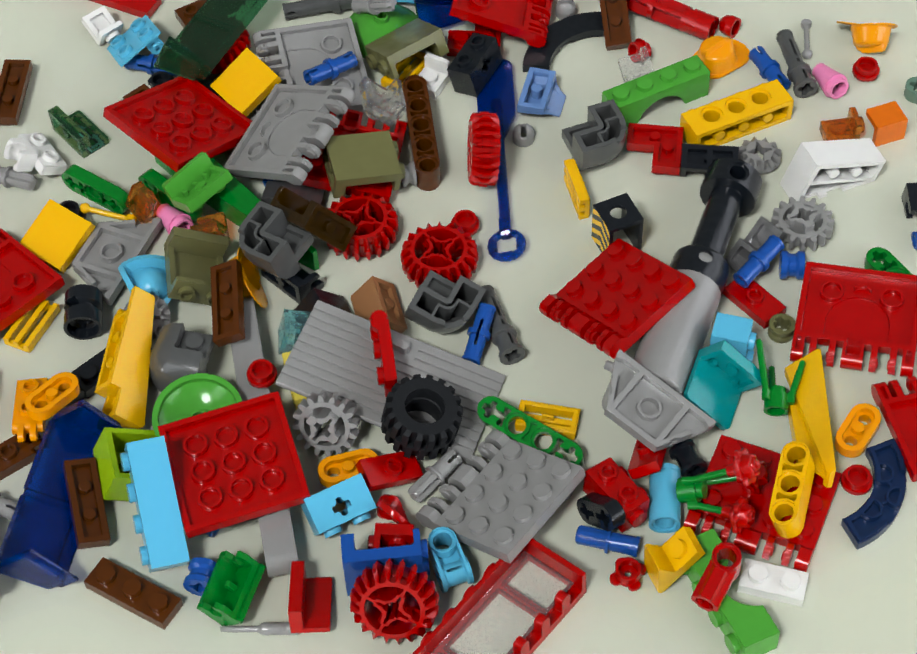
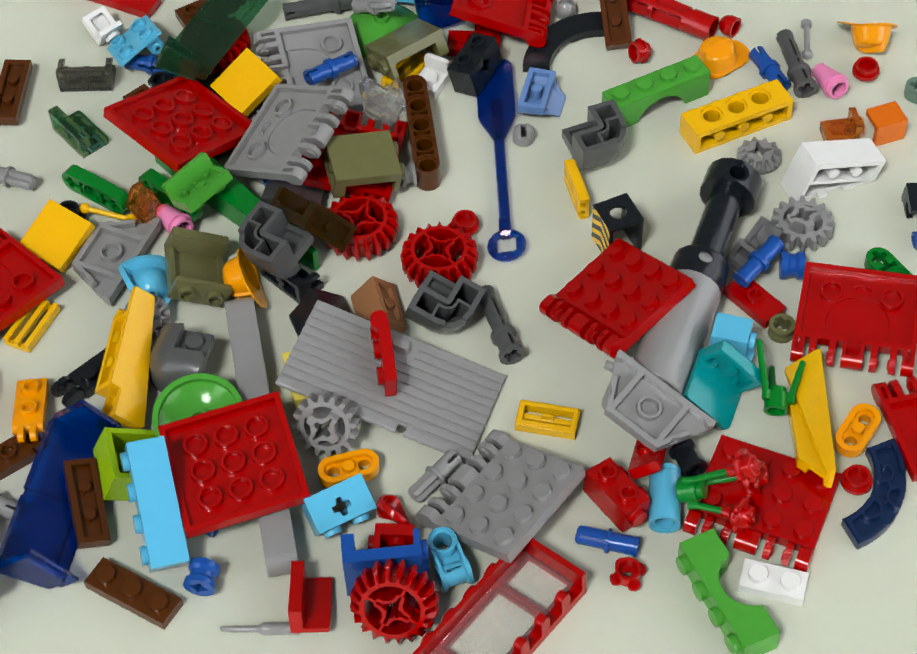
(34, 151): white plate -> none
(52, 396): light orange plate -> none
(83, 312): black wheel -> none
(86, 78): none -> clear smoke hinge
(212, 224): clear orange bracket -> none
(227, 303): reddish brown plate -> none
(231, 588): green hinge -> none
(261, 373): red plate -> none
(290, 328): clear light blue bracket -> none
(389, 470): red plate -> none
(424, 396): black tyre -> none
(483, 149): red gear -> none
(483, 317): blue pin -> none
(531, 432): green beam -> none
(601, 511): black beam -> none
(635, 65): clear panel -> none
(662, 141): red plate -> none
(673, 558): yellow slope -> none
(699, 157): black hinge -> none
(717, 578): red piece -> none
(795, 502): yellow beam -> none

